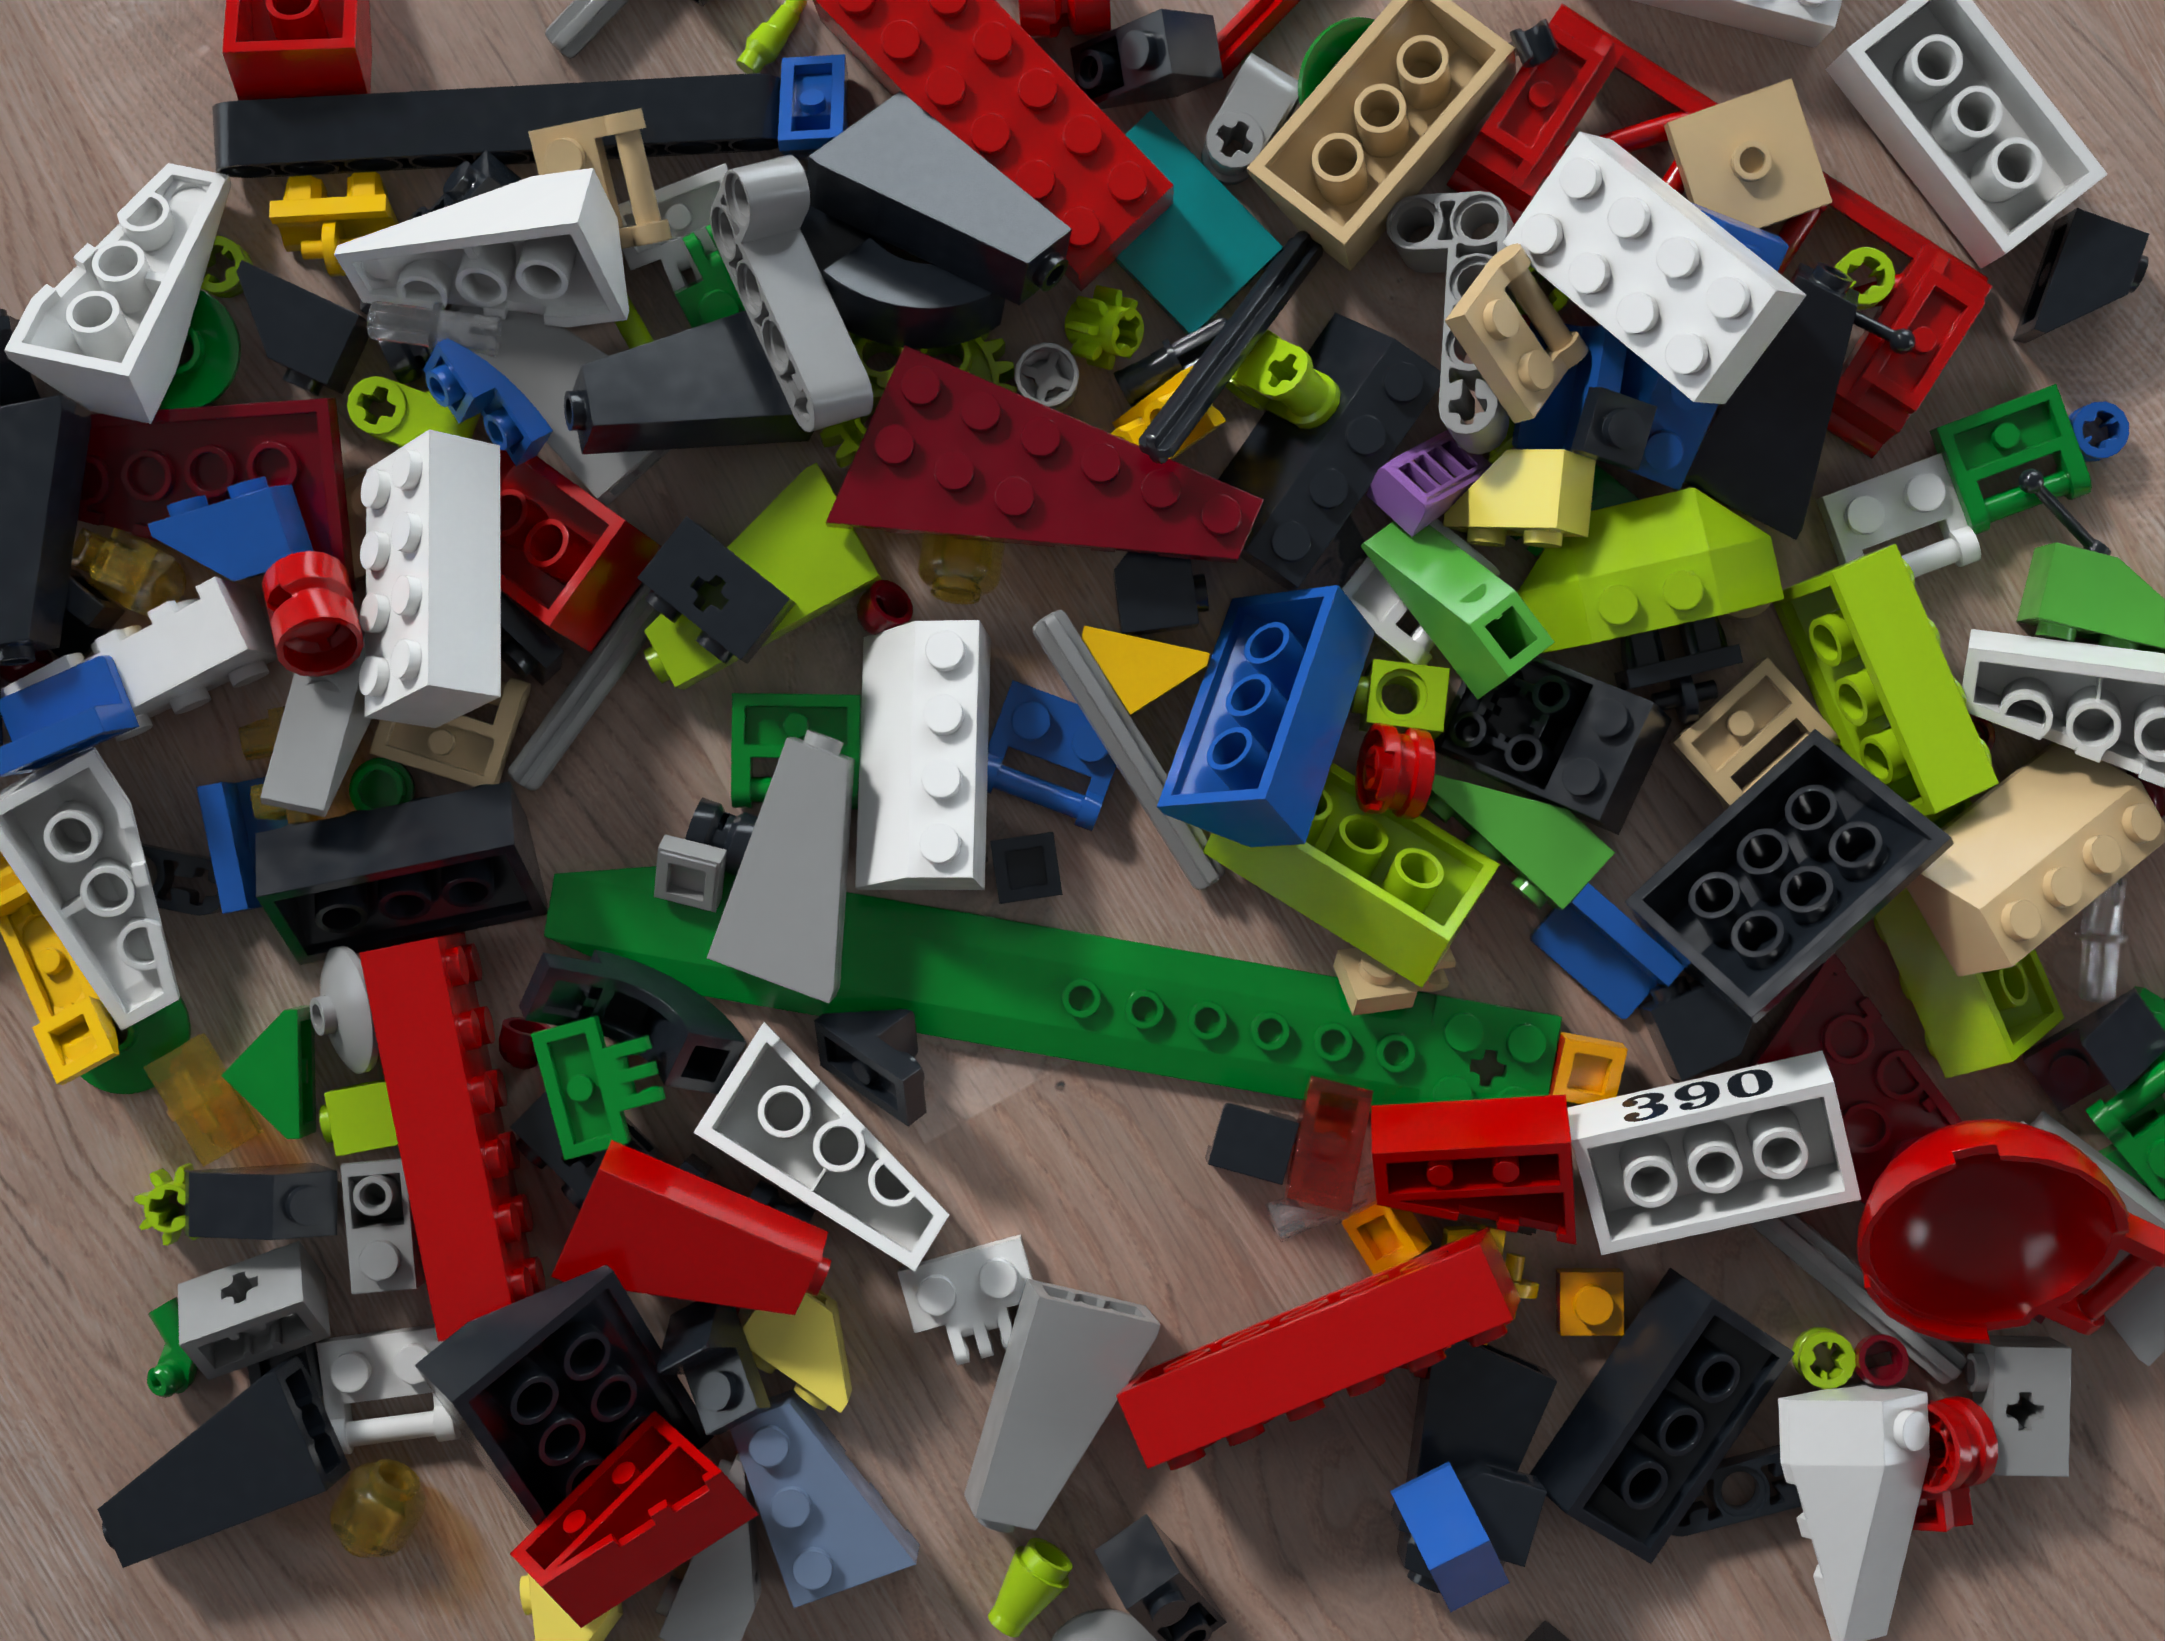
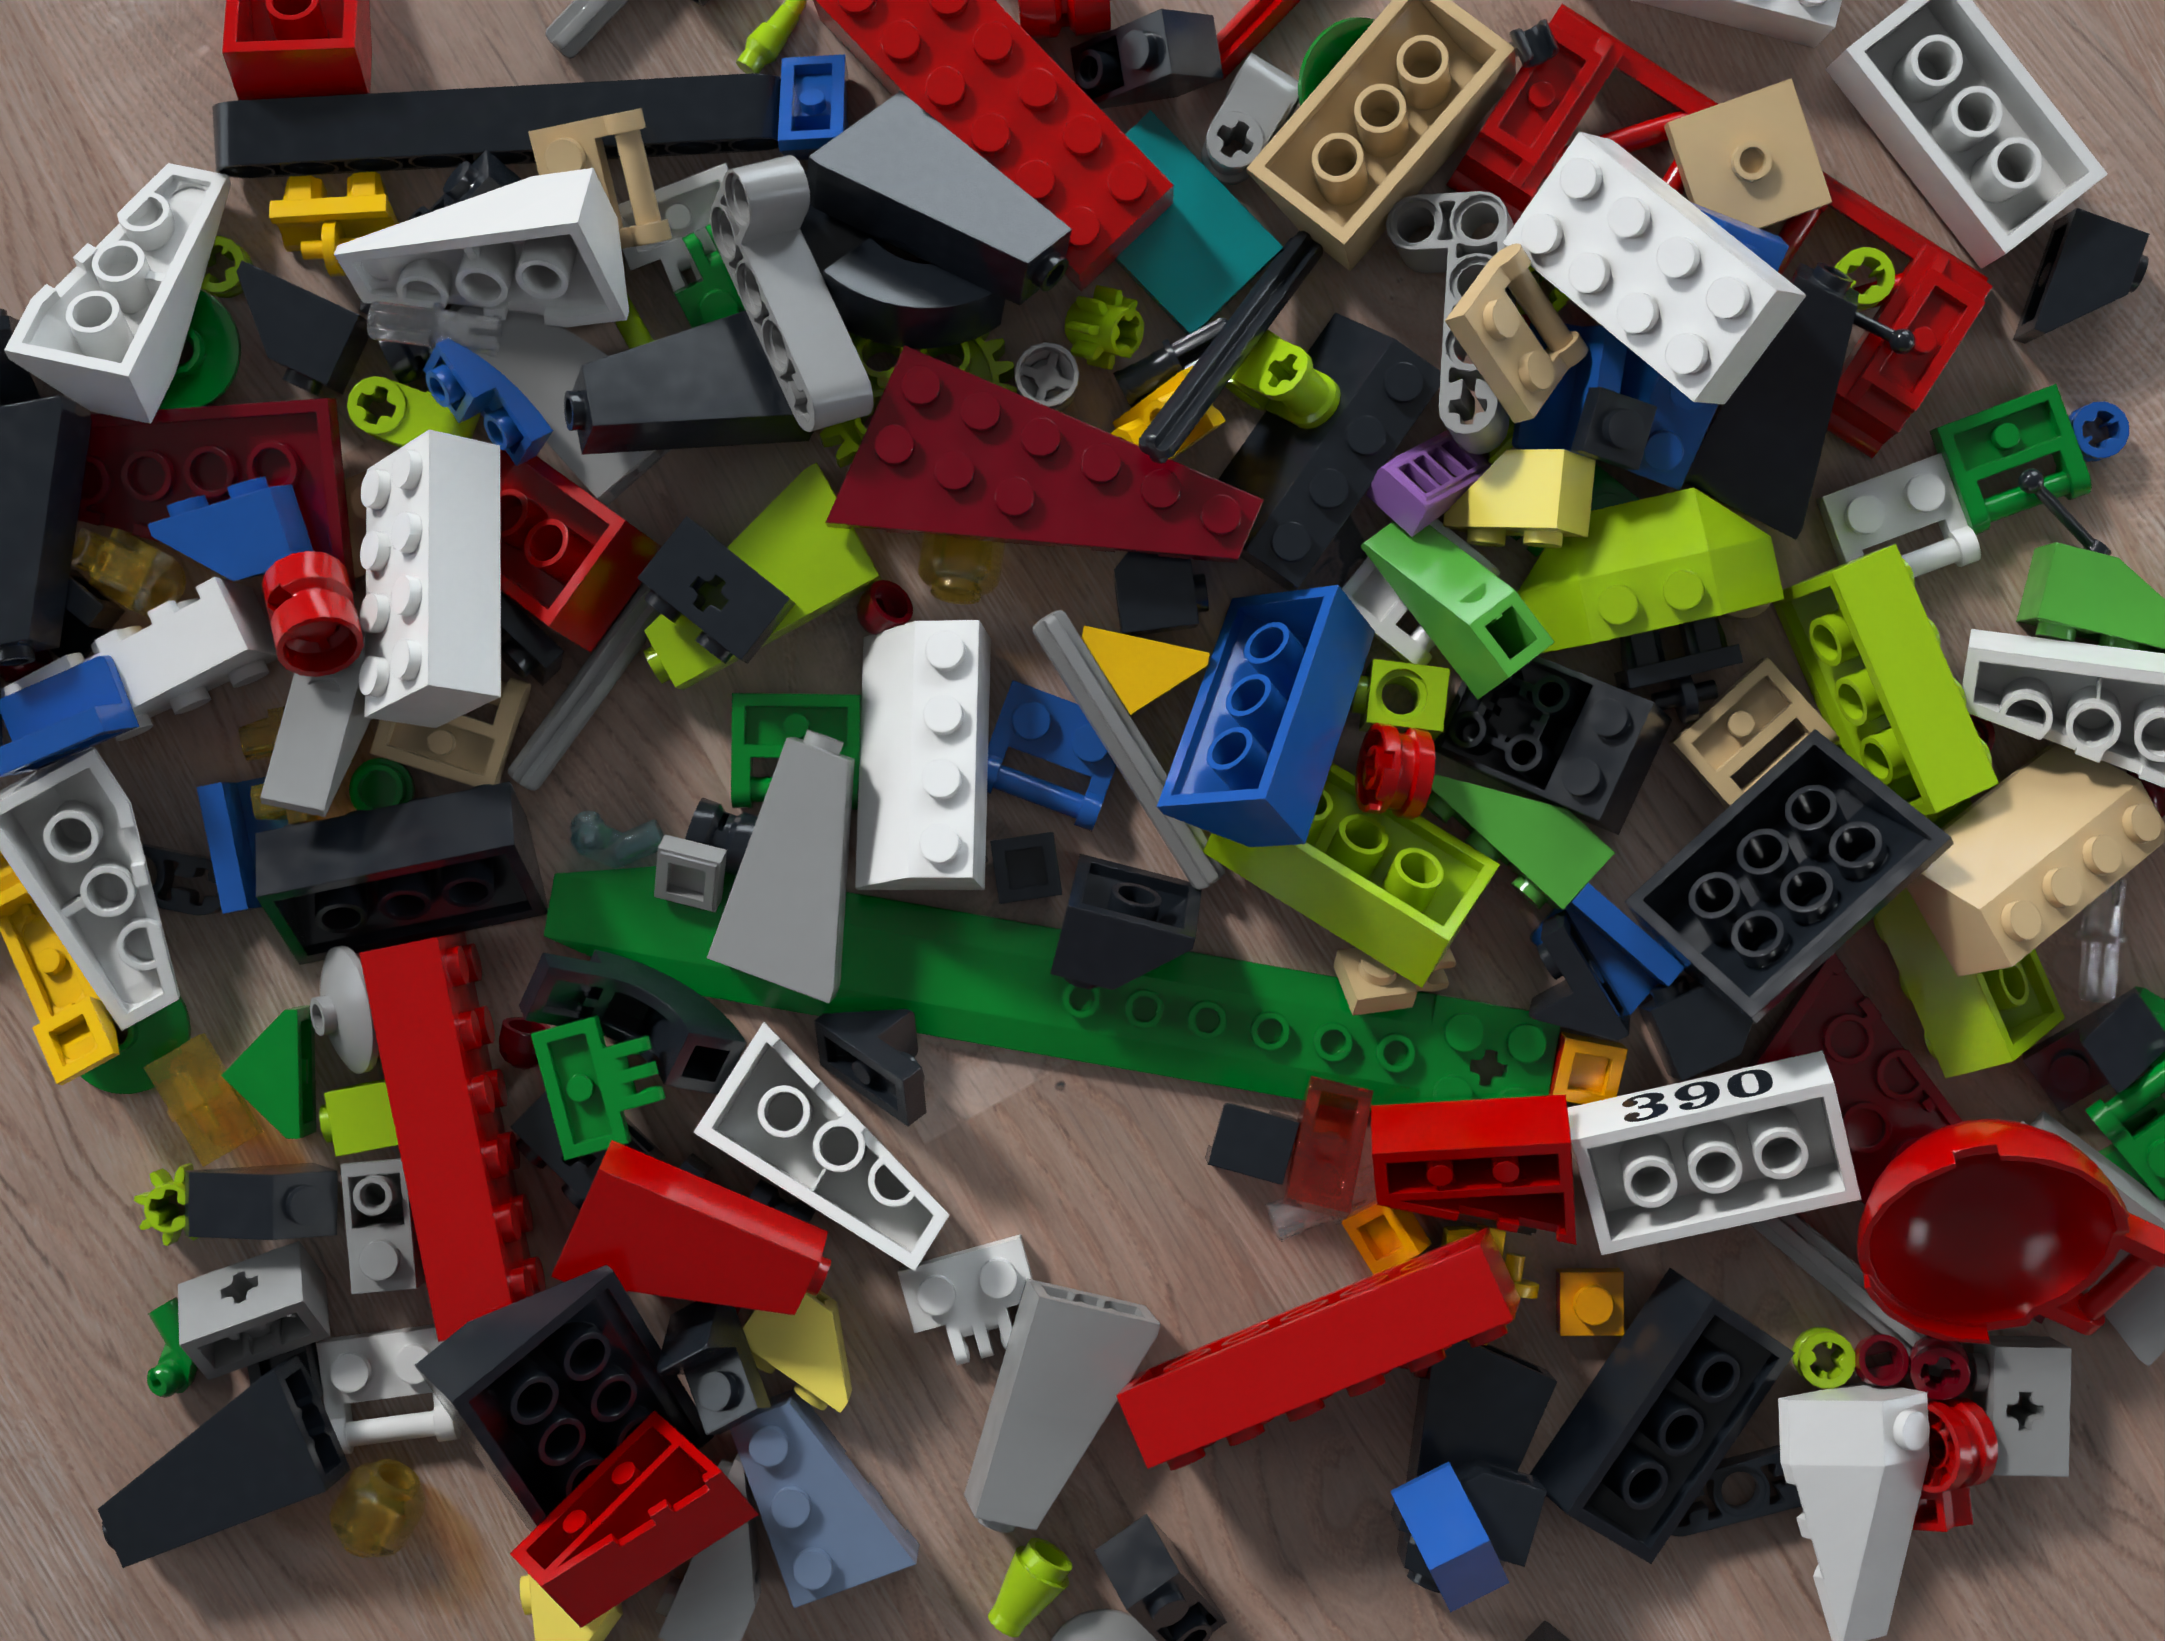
(609, 846): none -> clear light blue arm
(1123, 923): none -> black slope
(1586, 996): none -> black slope
(1951, 1381): none -> dark red bush

